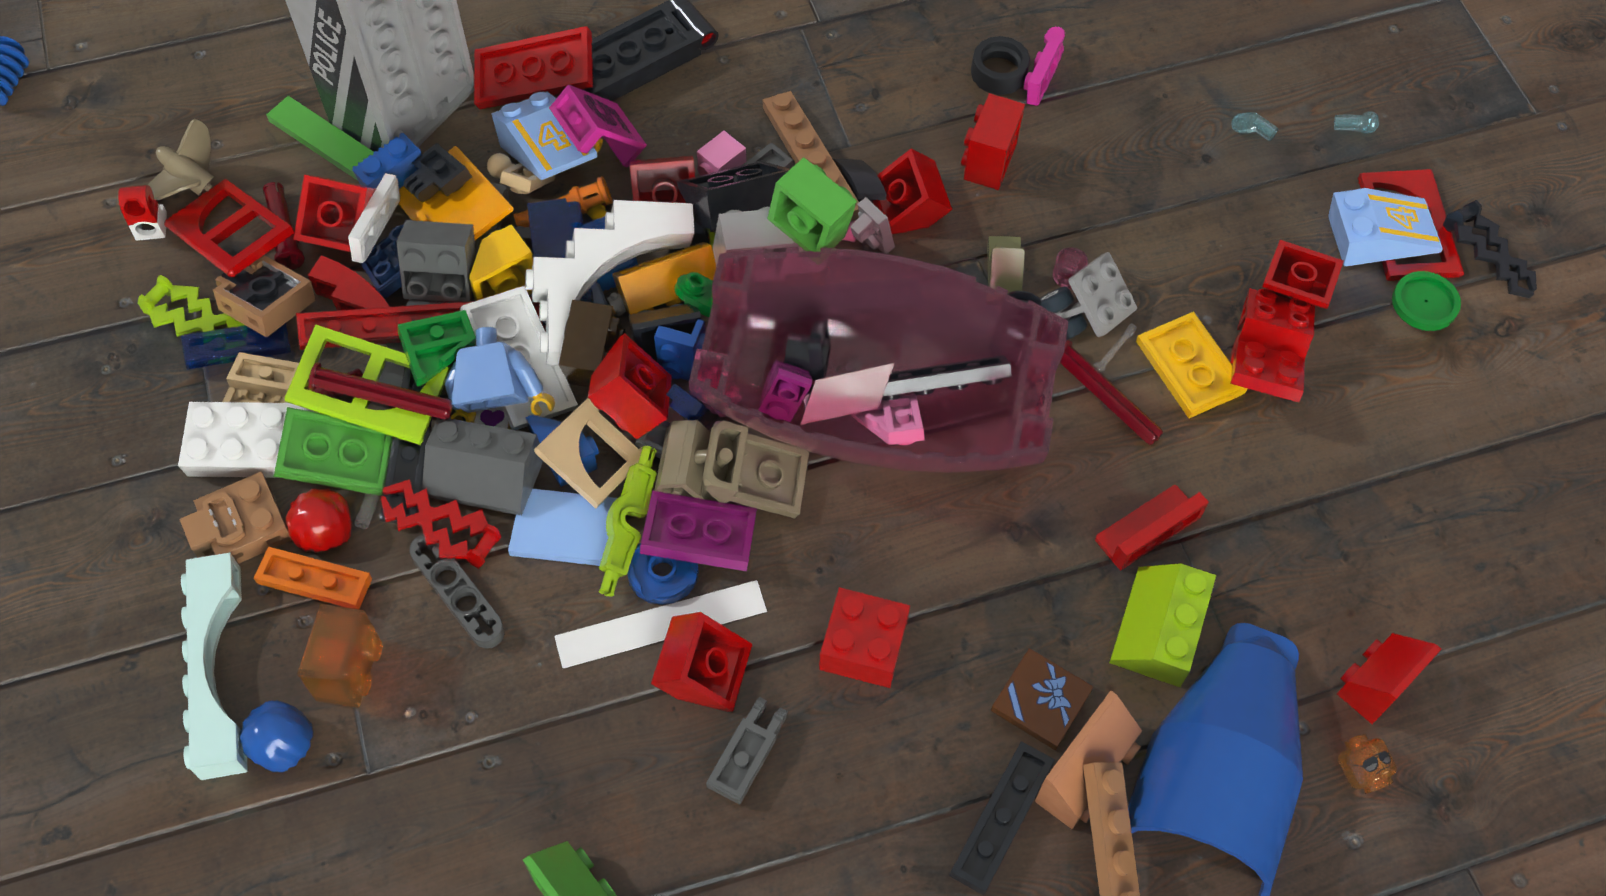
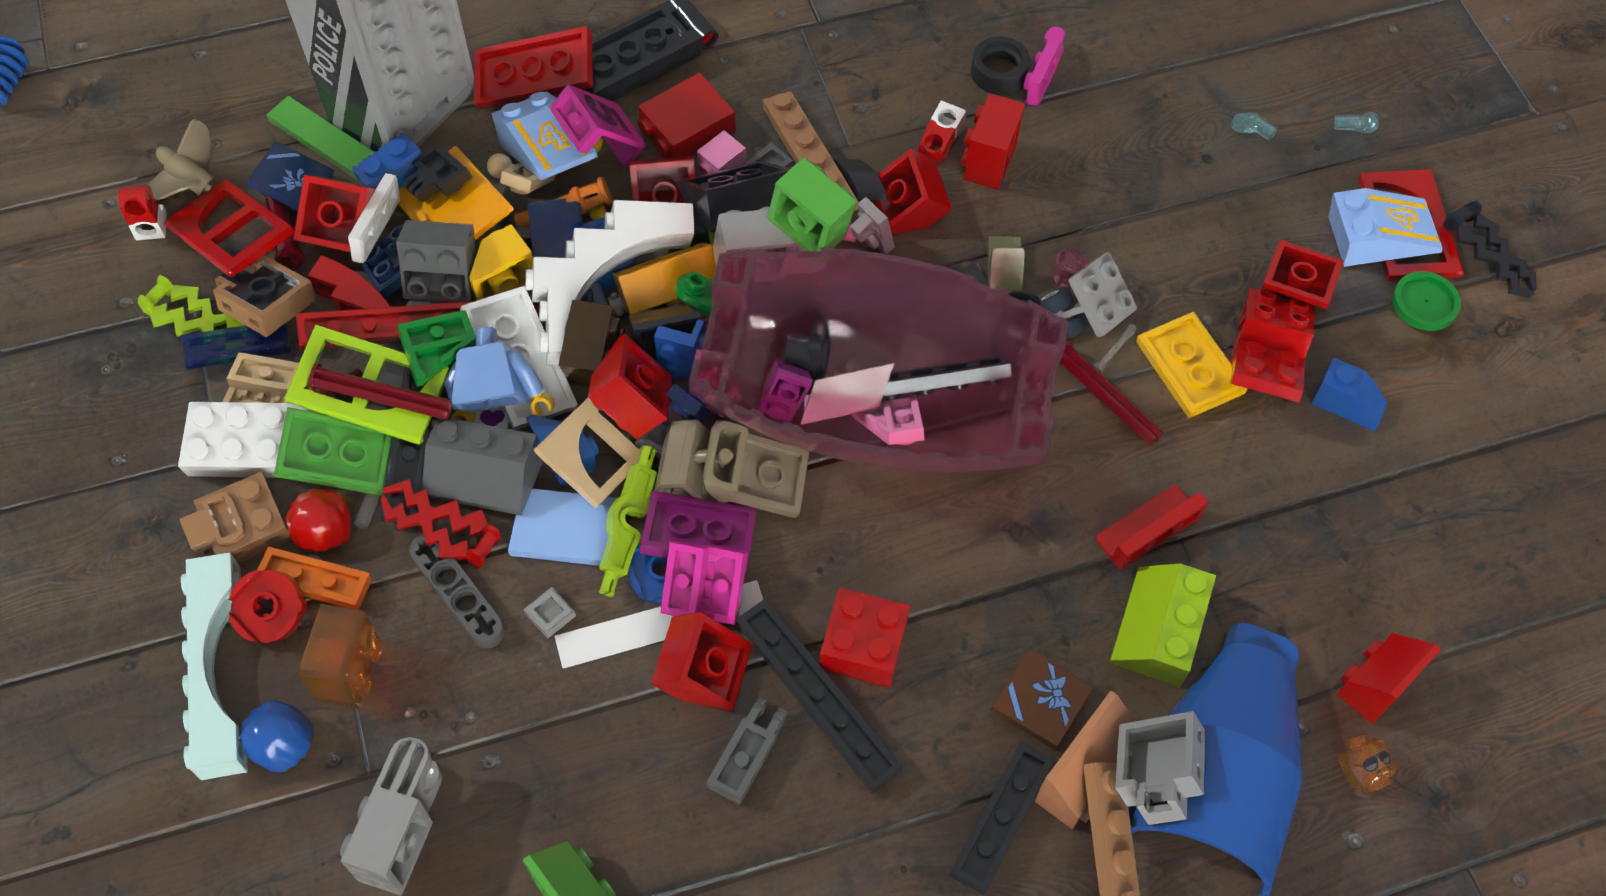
(246, 606): none -> red plate
(282, 174): none -> dark blue tile
(394, 818): none -> light grey brick
(549, 612): none -> light grey tile
(685, 117): none -> red brick
(704, 581): none -> dark pink slope
(819, 696): none -> black plate
(942, 132): none -> leg
(1161, 765): none -> light grey piece
(1350, 394): none -> blue slope

